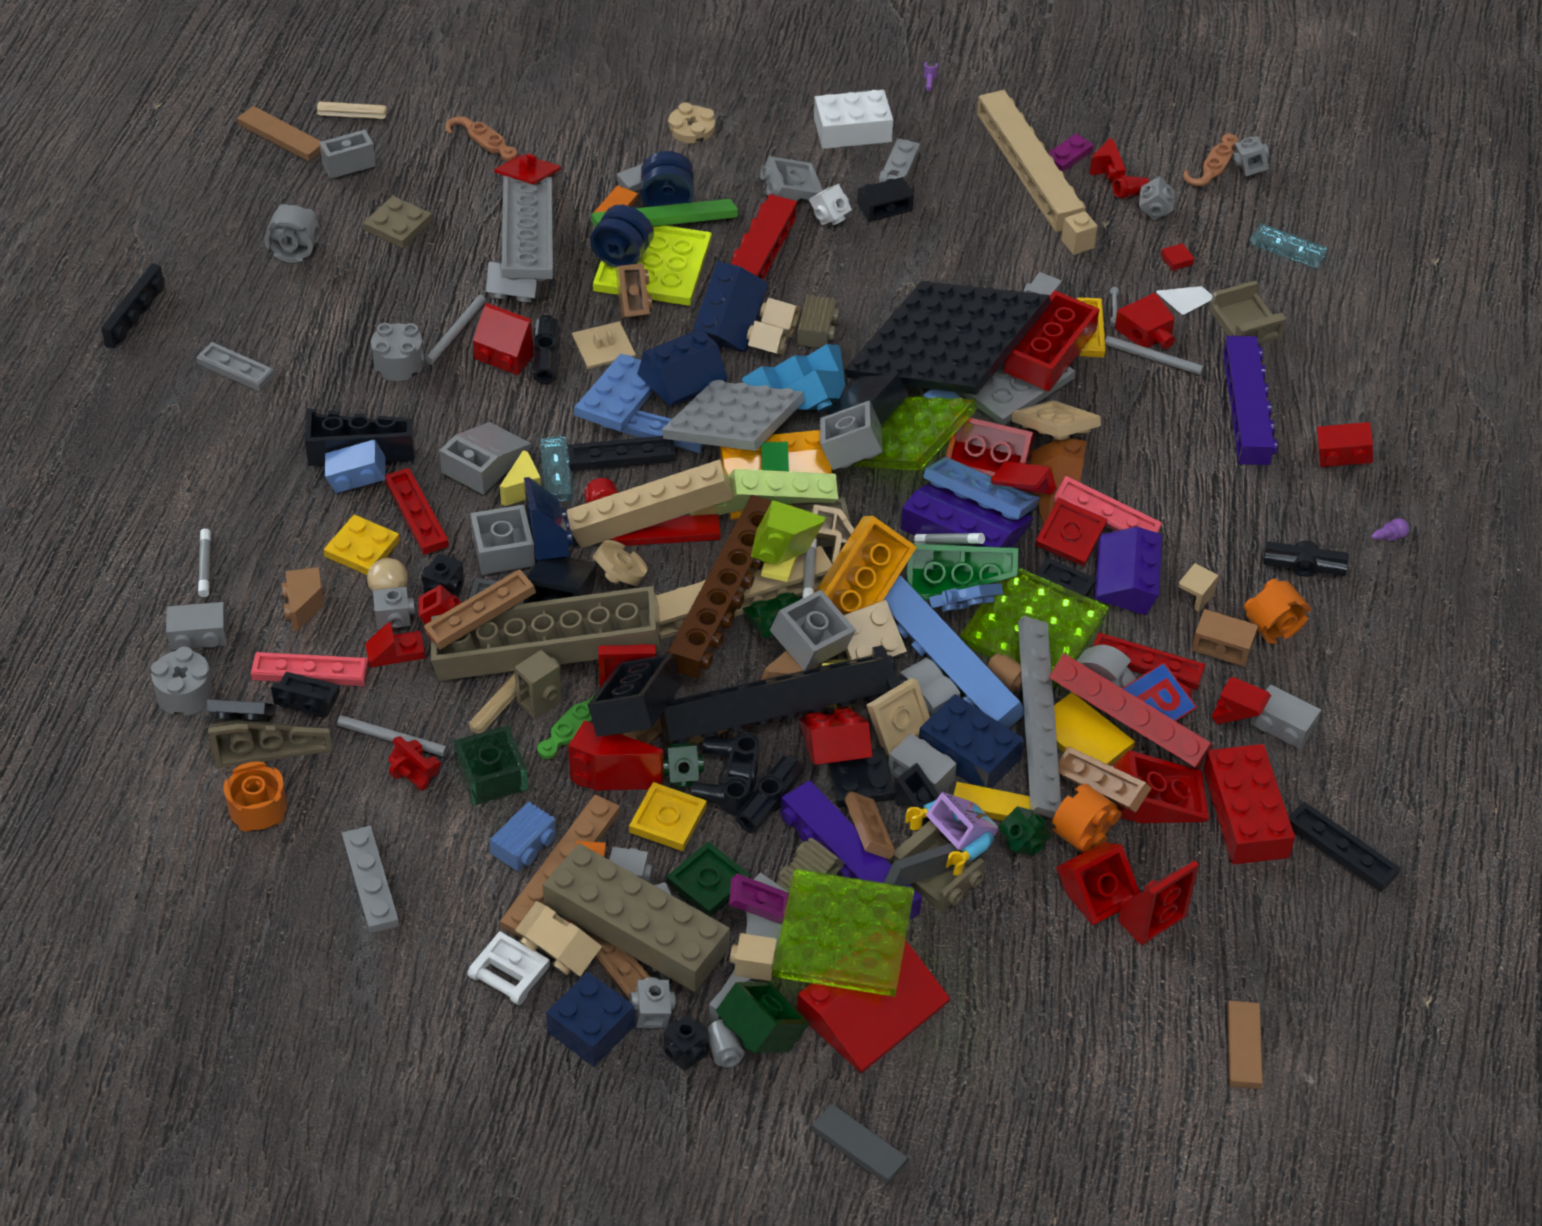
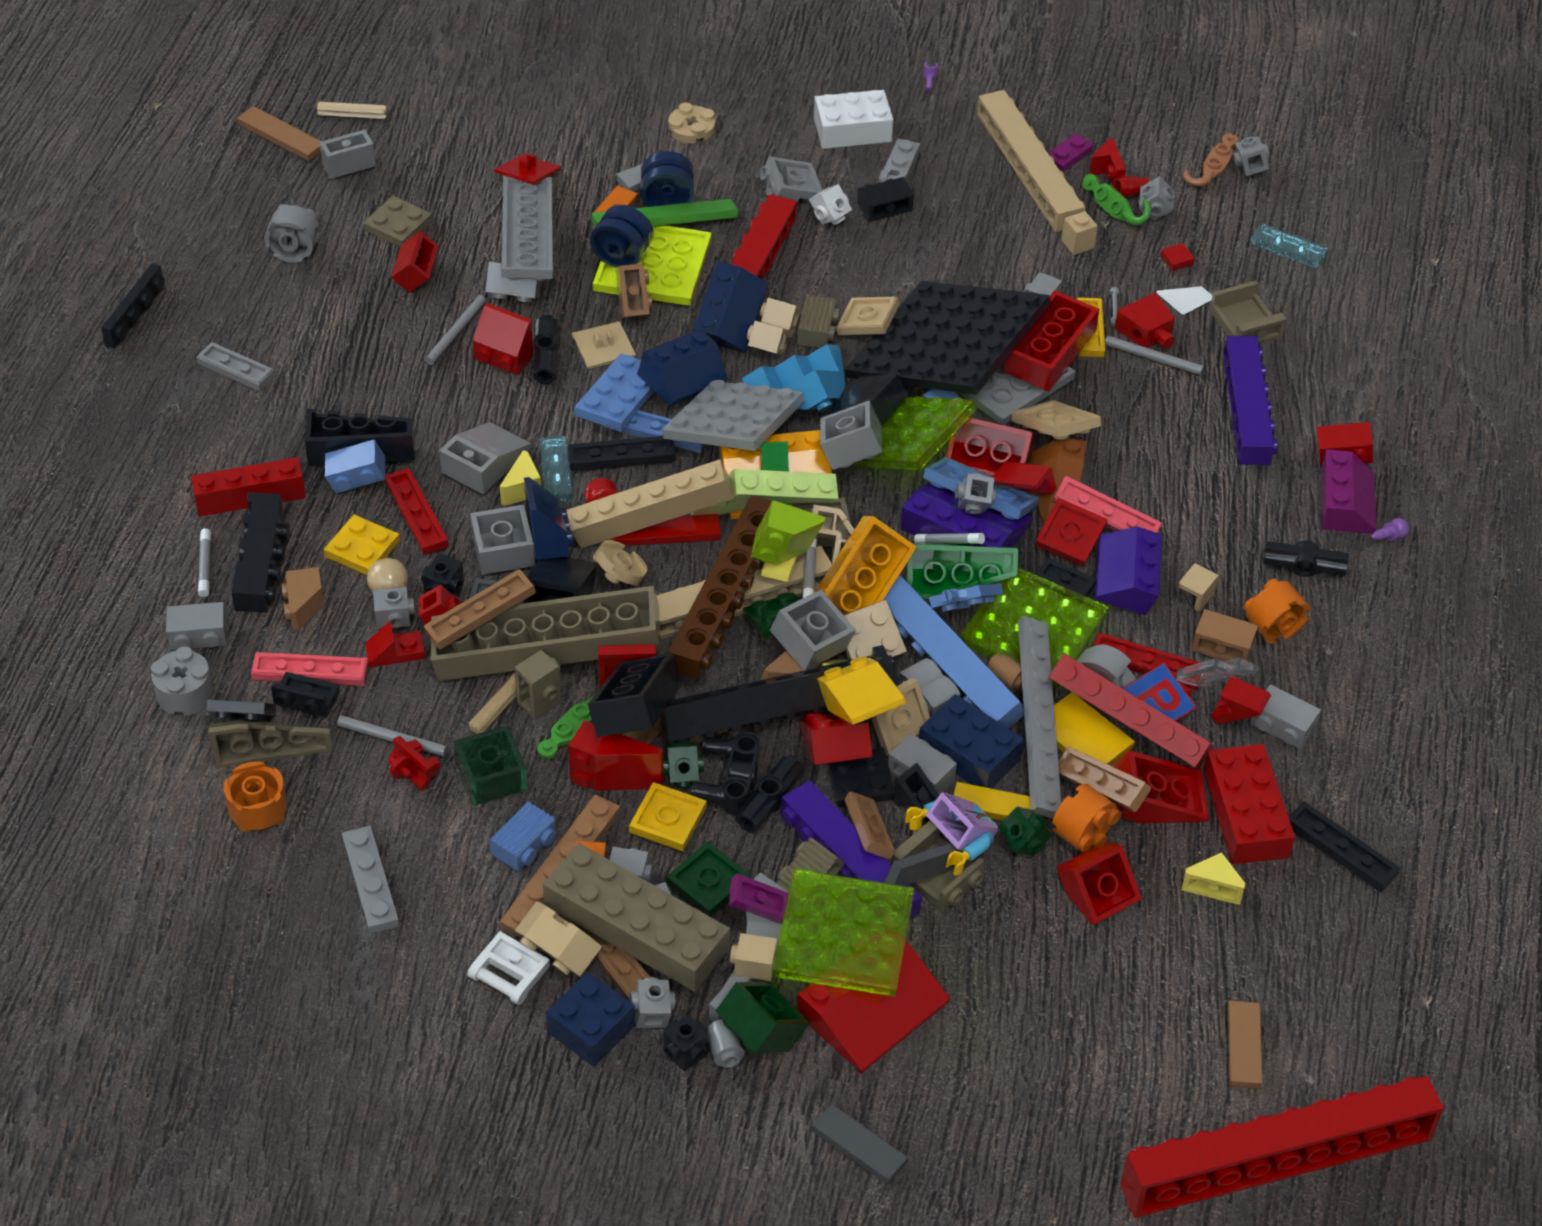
(229, 488): none -> red slope
(260, 553): none -> black wedge
(397, 351): light grey brick -> none
(415, 261): none -> red brick
(484, 136): nougat piece -> none
(859, 690): none -> yellow slope
(867, 315): none -> tan tile
(983, 493): none -> light grey brick
(1114, 202): none -> bright green piece
(1159, 904): red slope -> none
(1215, 671): none -> clear slope
(1215, 880): none -> light yellow slope
(1280, 1146): none -> red brick
(1347, 493): none -> magenta slope

